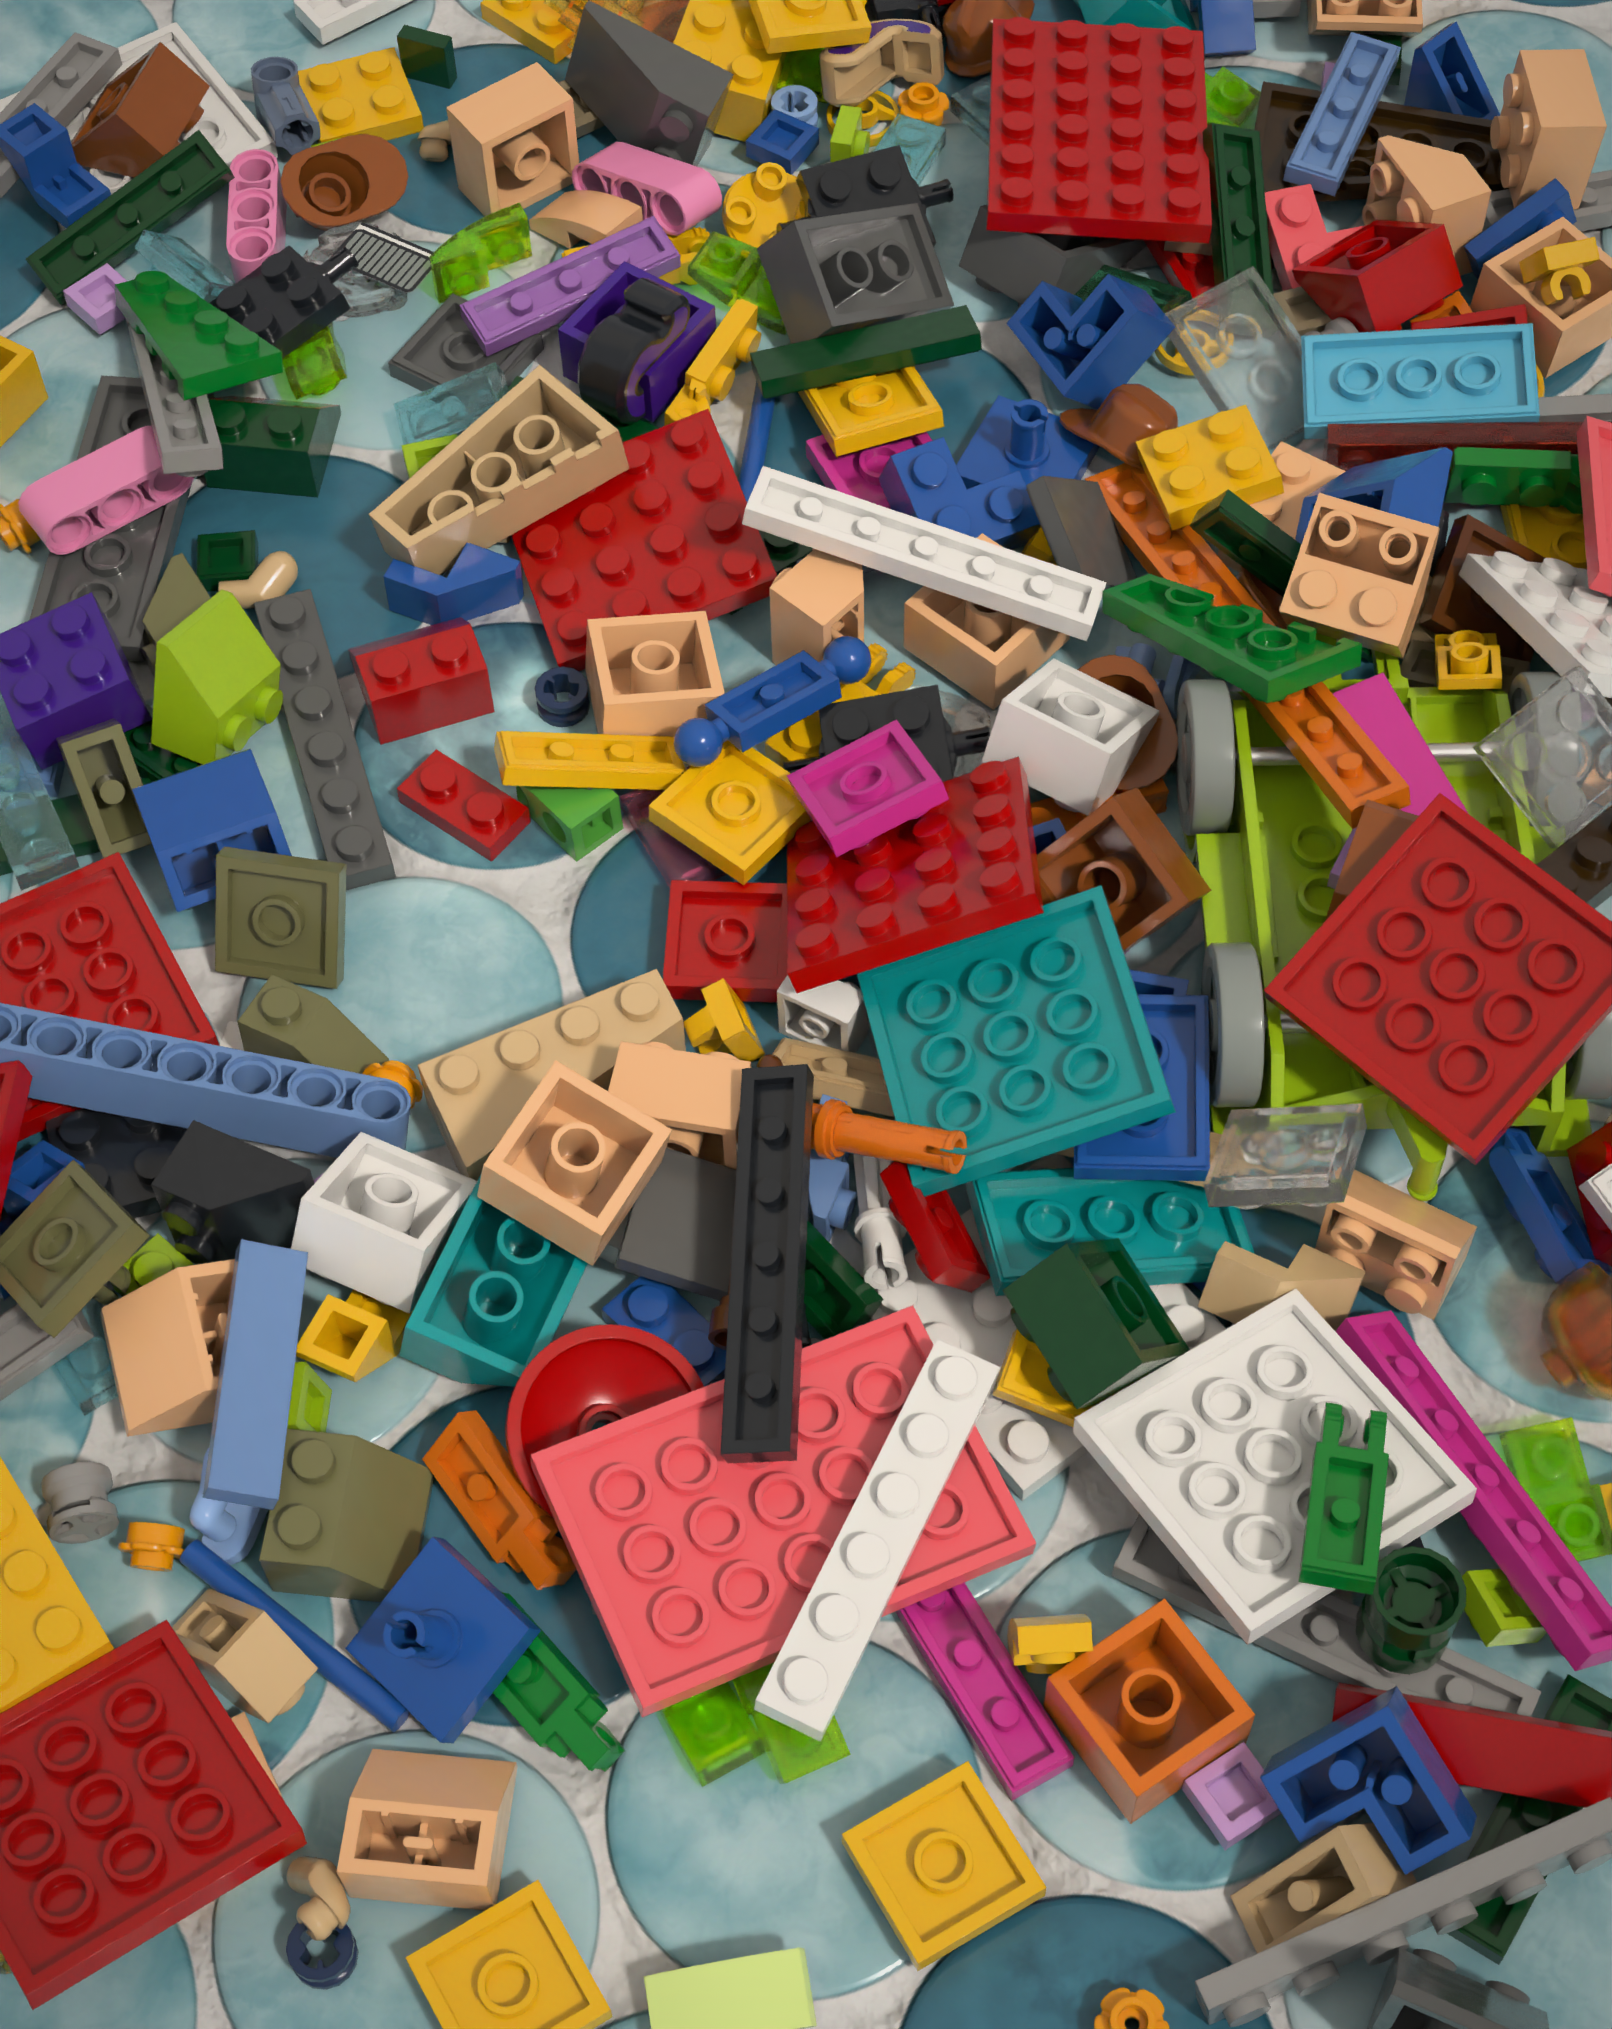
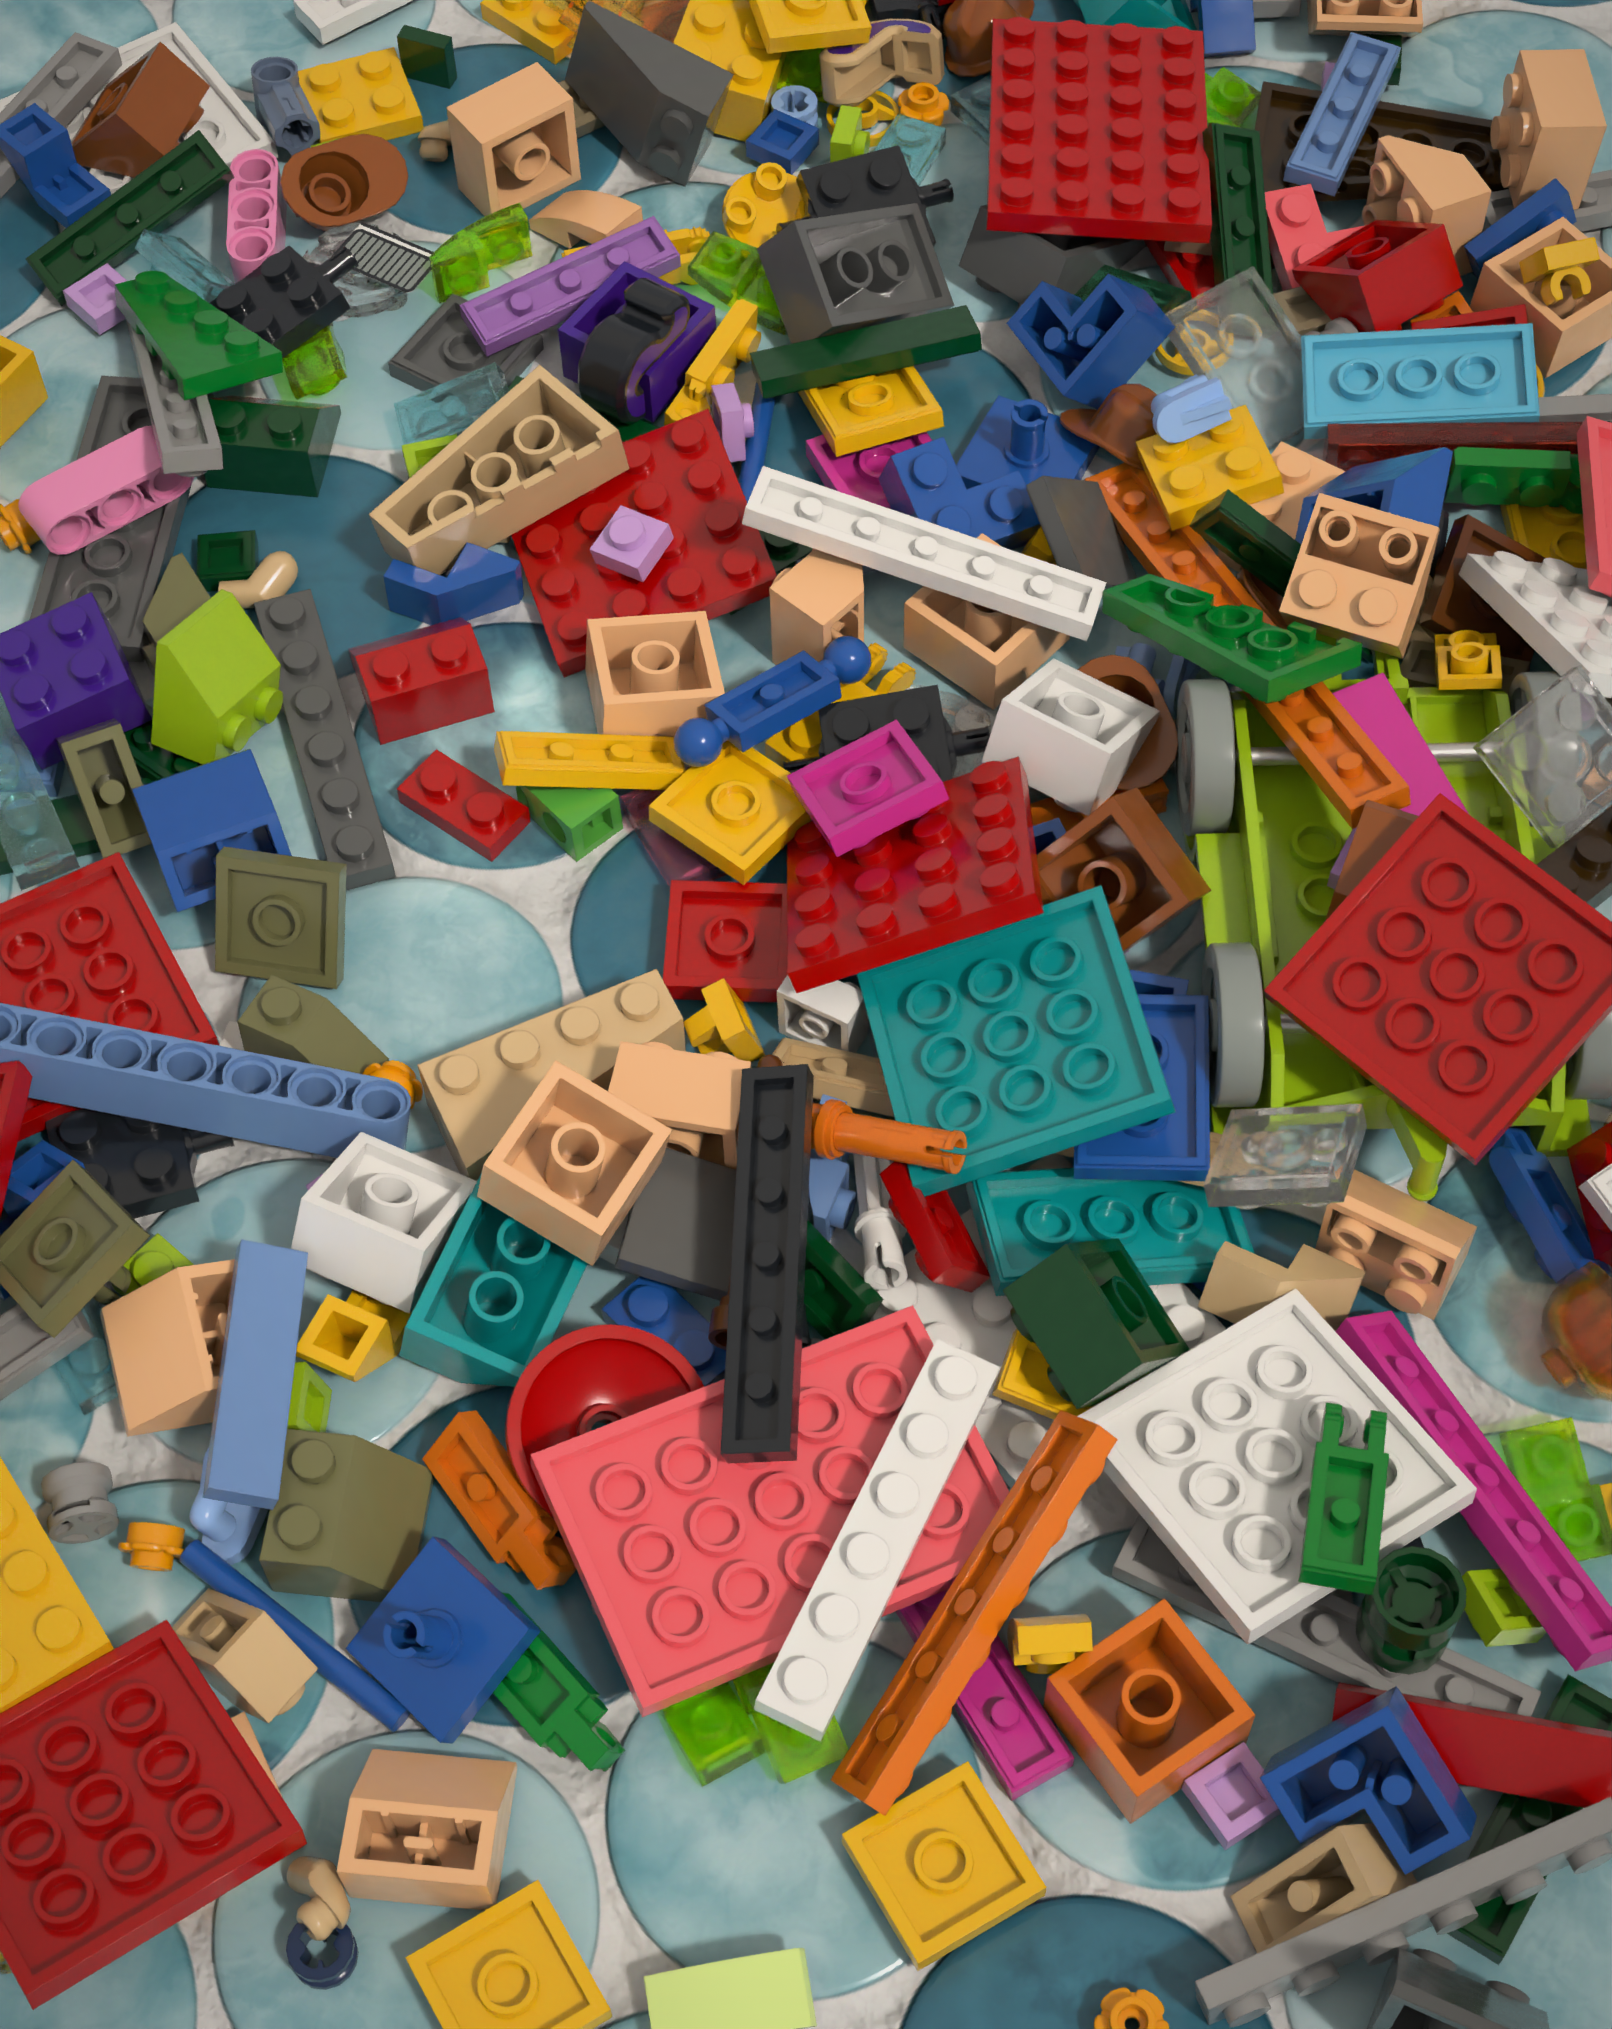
(226, 1192): black slope -> none
(562, 713): dark blue bush -> none
(631, 543): none -> lavender plate
(664, 187): bright pink beam -> none
(732, 420): none -> lavender plate
(973, 1611): none -> orange plate
(1190, 409): none -> light blue piece
(1448, 78): blue slope -> none

